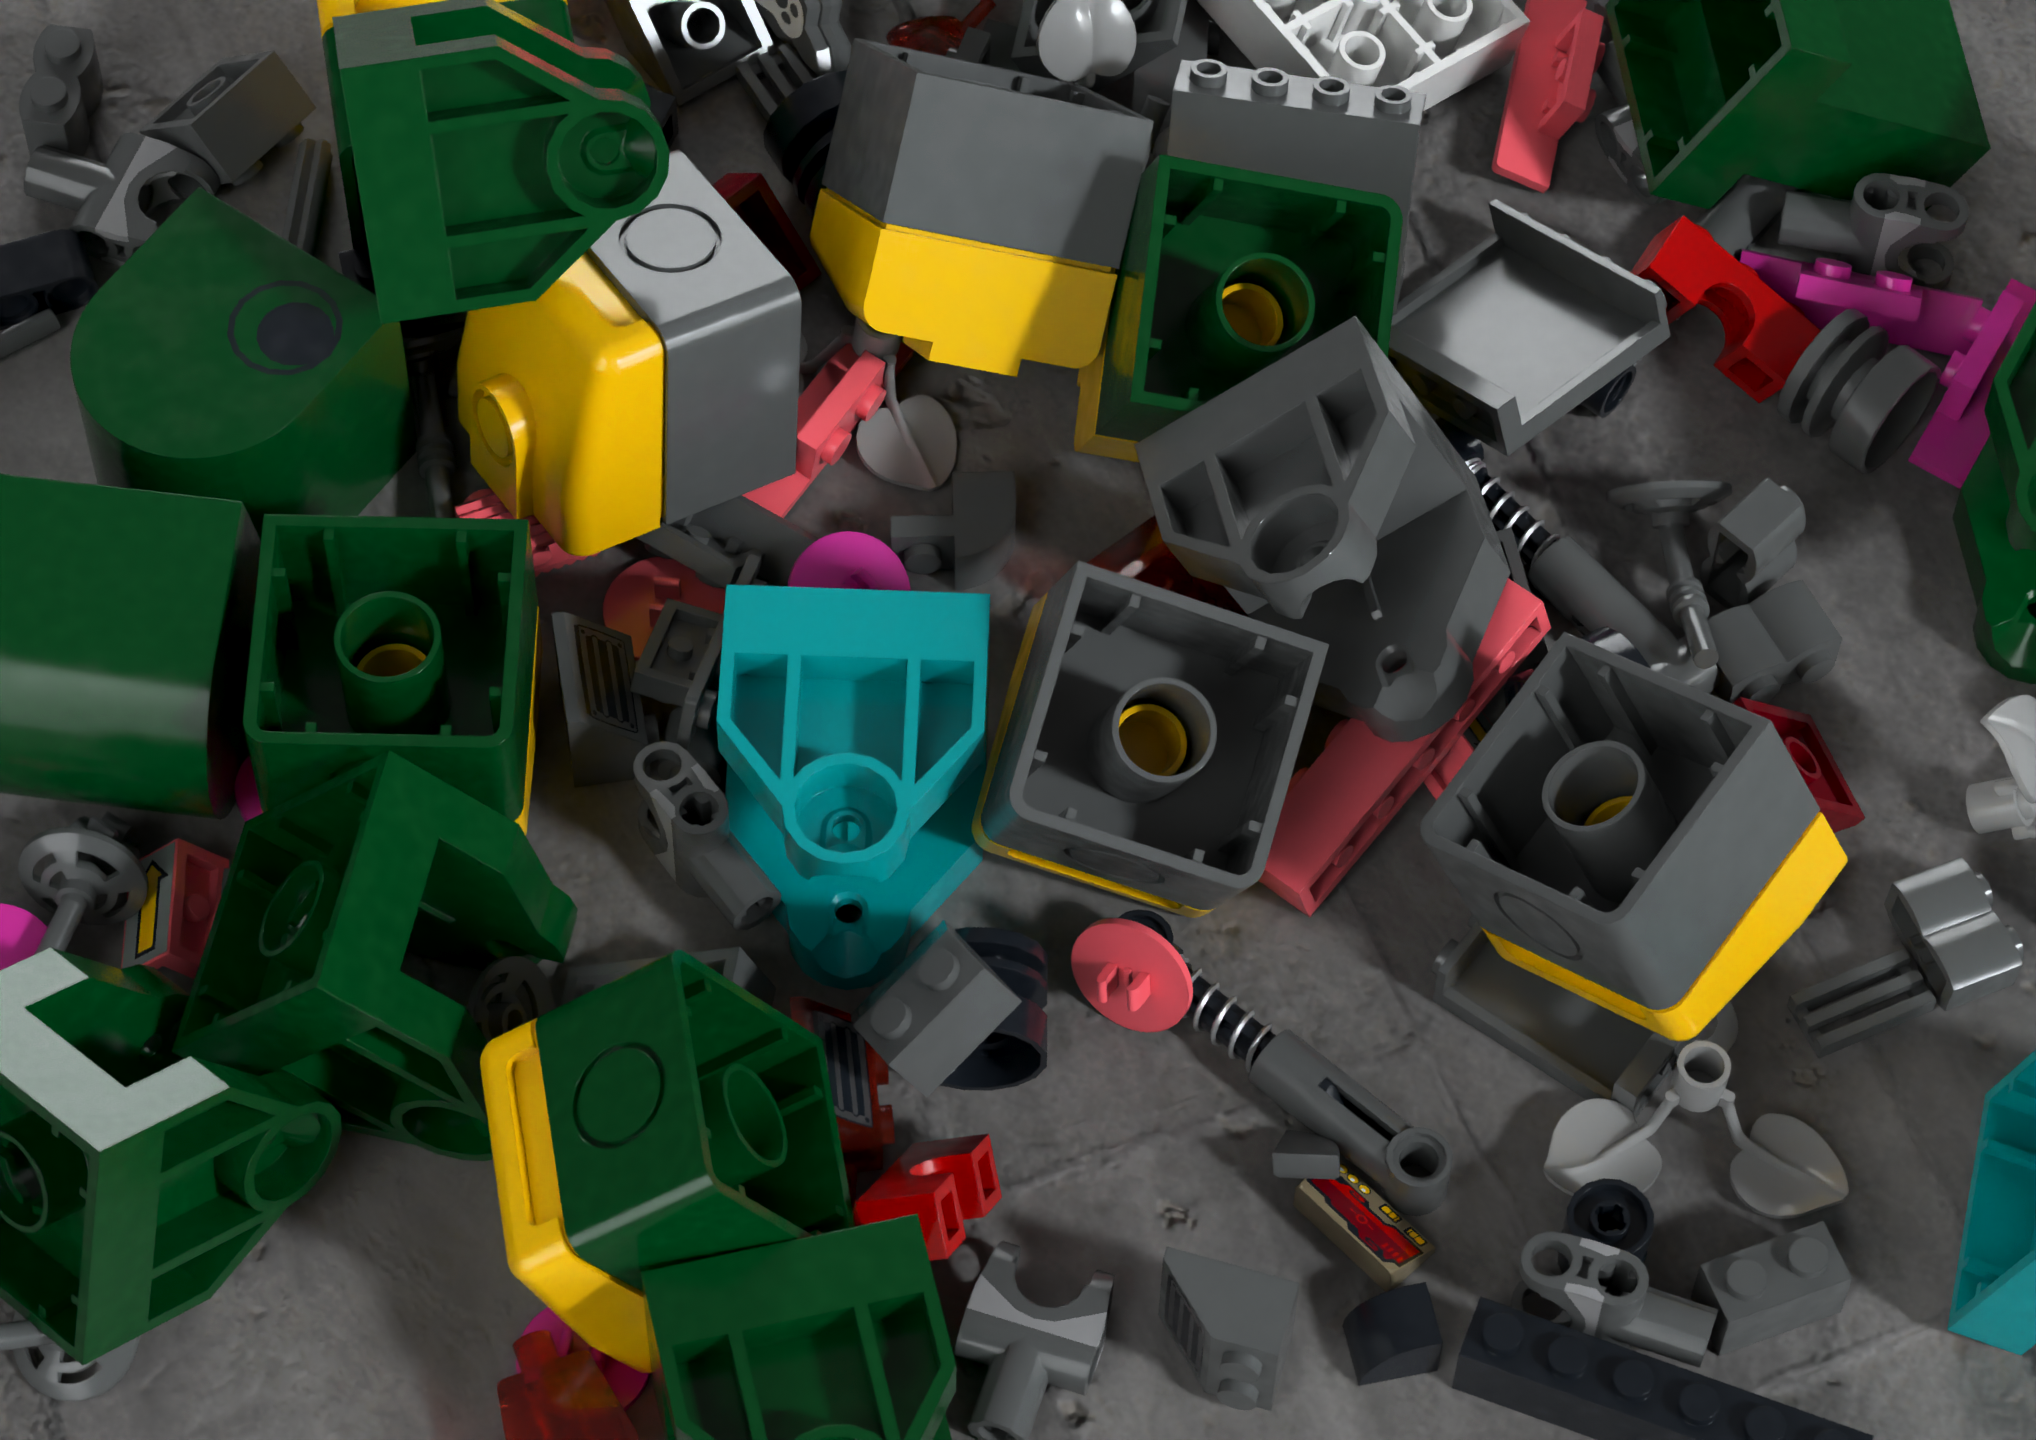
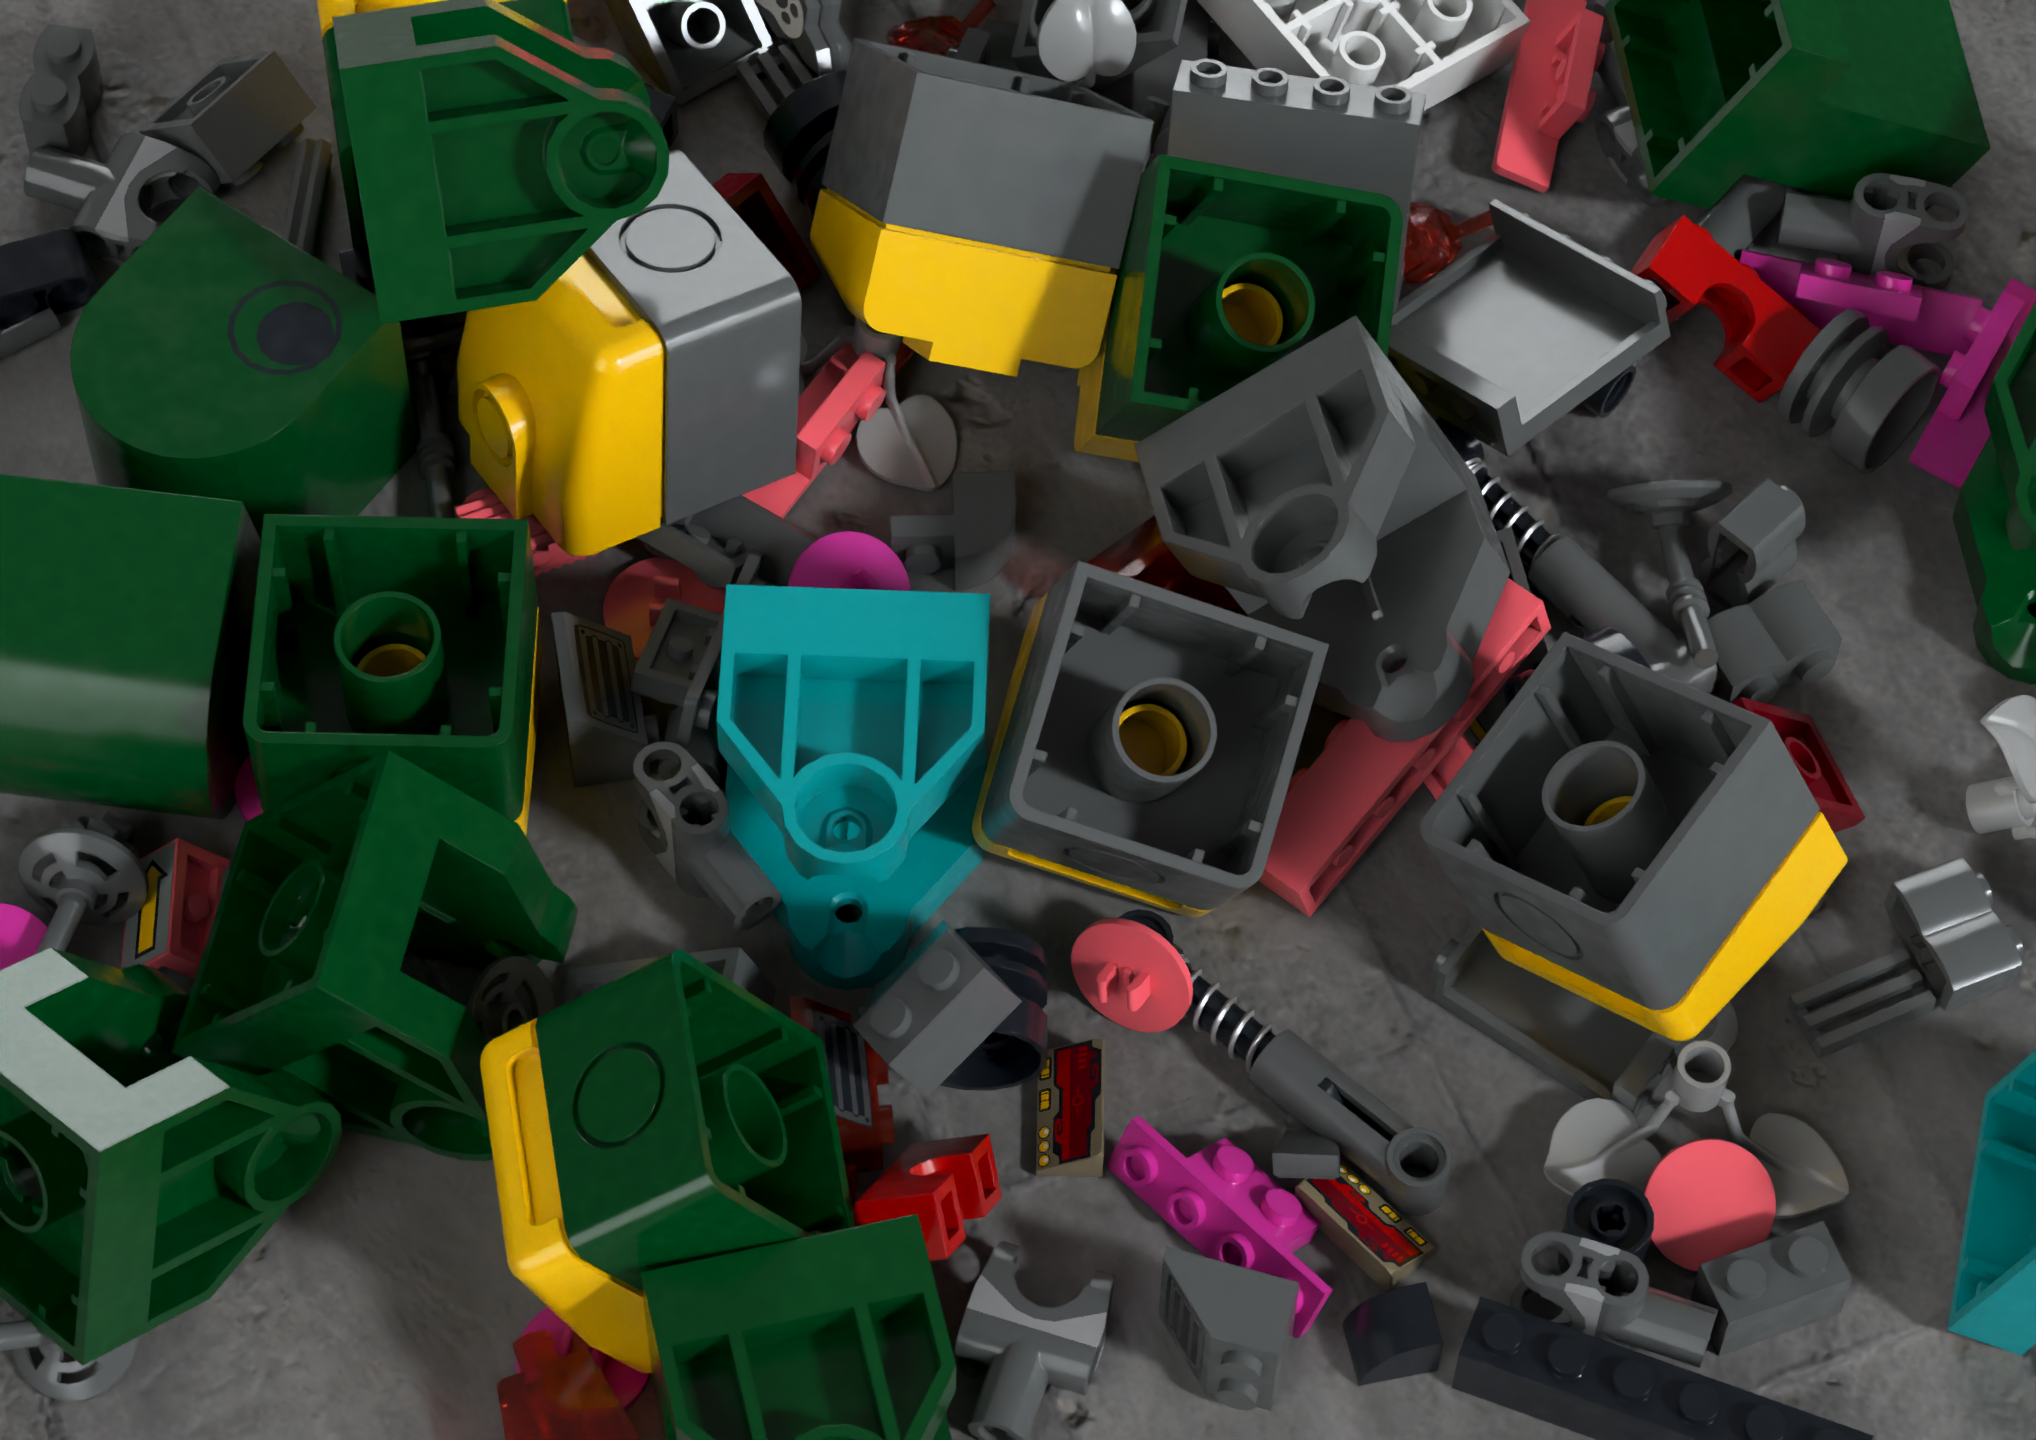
(1071, 1111): none -> slope
(1224, 1208): none -> dark pink bracket
(1435, 239): none -> clear red piece
(1709, 1201): none -> coral piece

